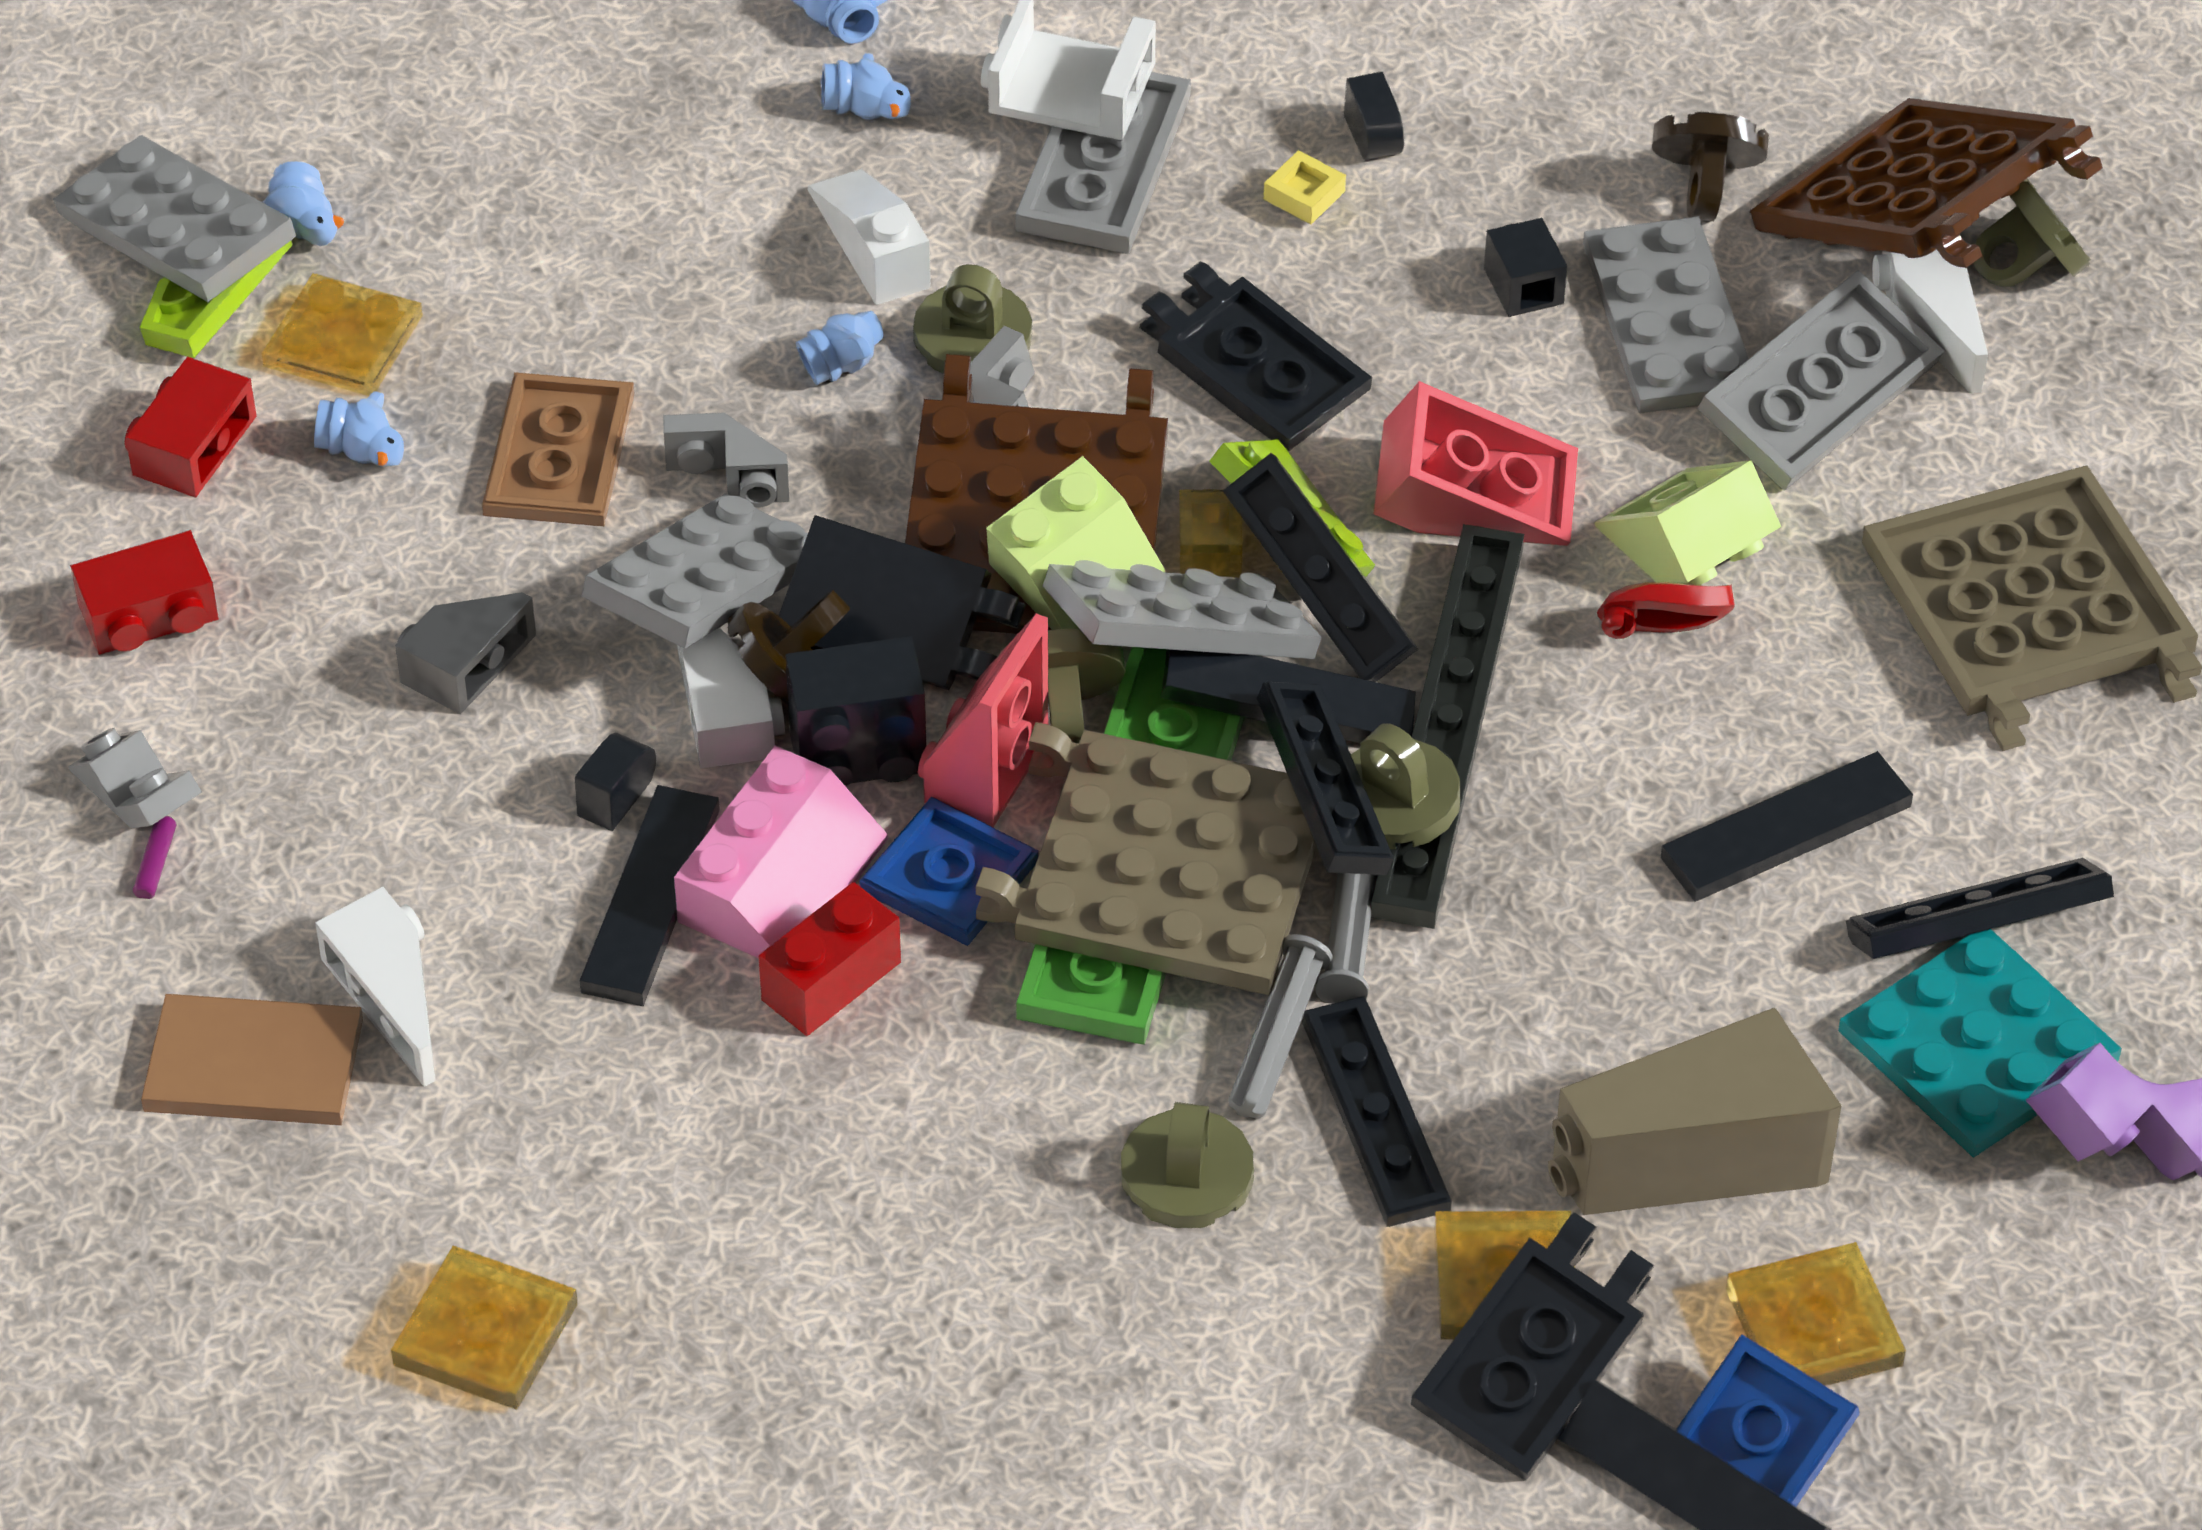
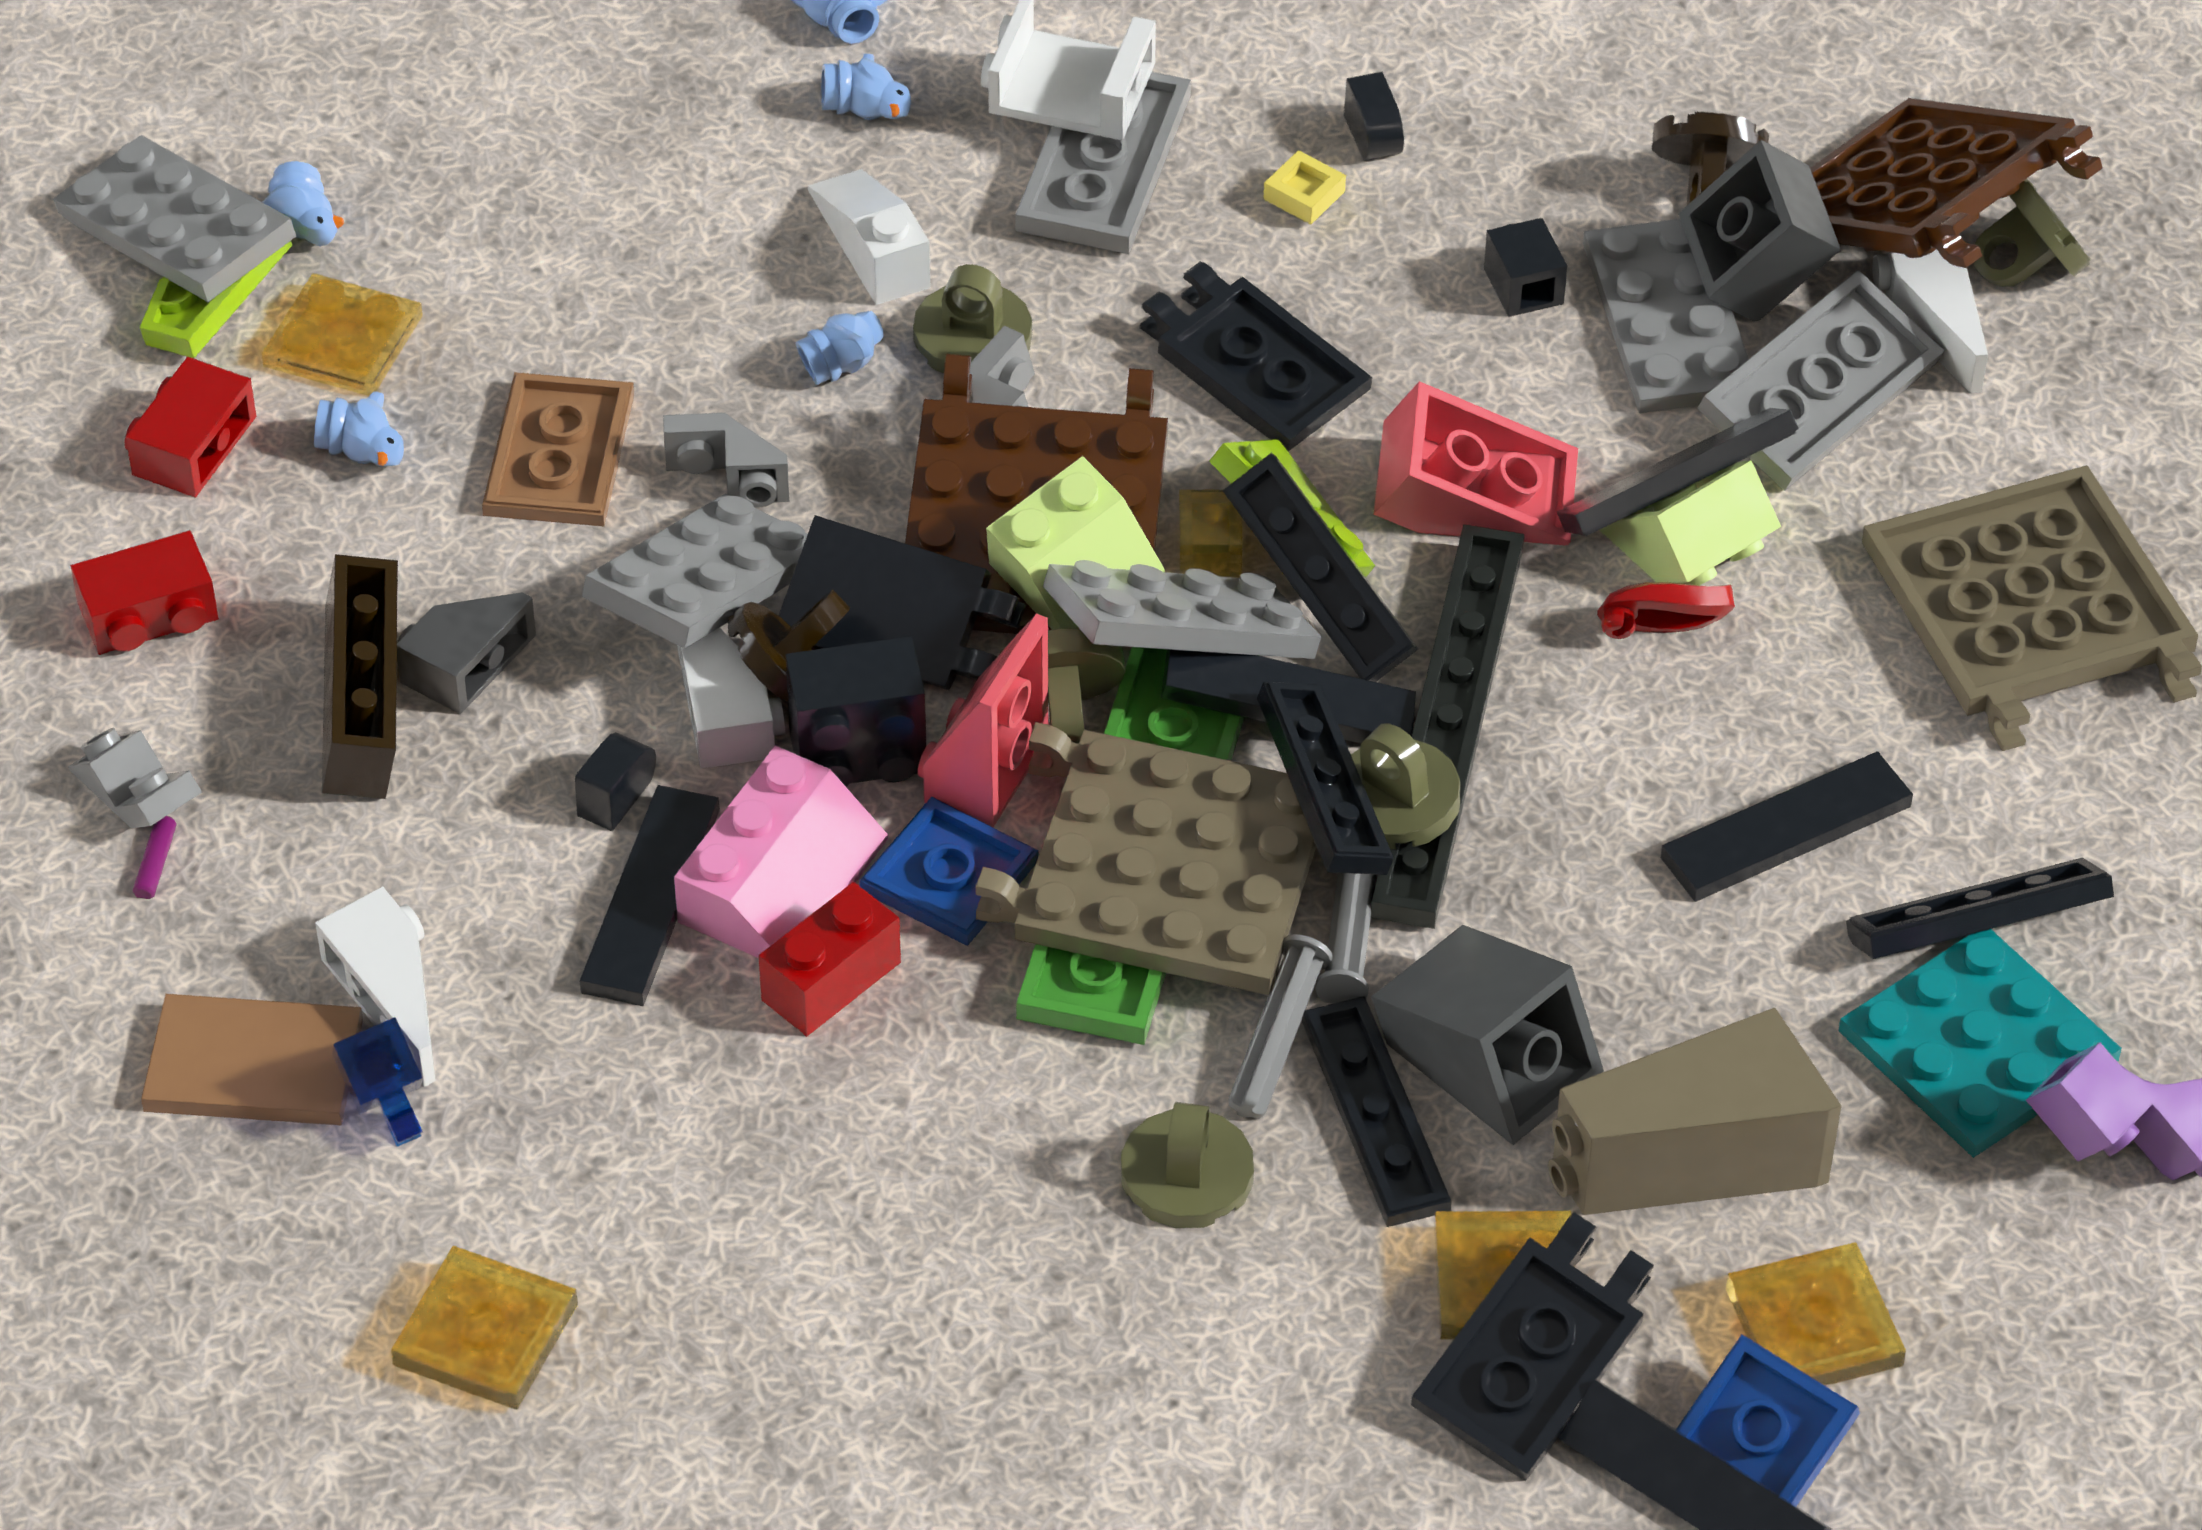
(360, 677): none -> dark brown brick
(381, 1073): none -> clear blue brick
(1491, 1028): none -> dark grey slope
(1678, 471): none -> black tile
(1759, 231): none -> dark grey brick

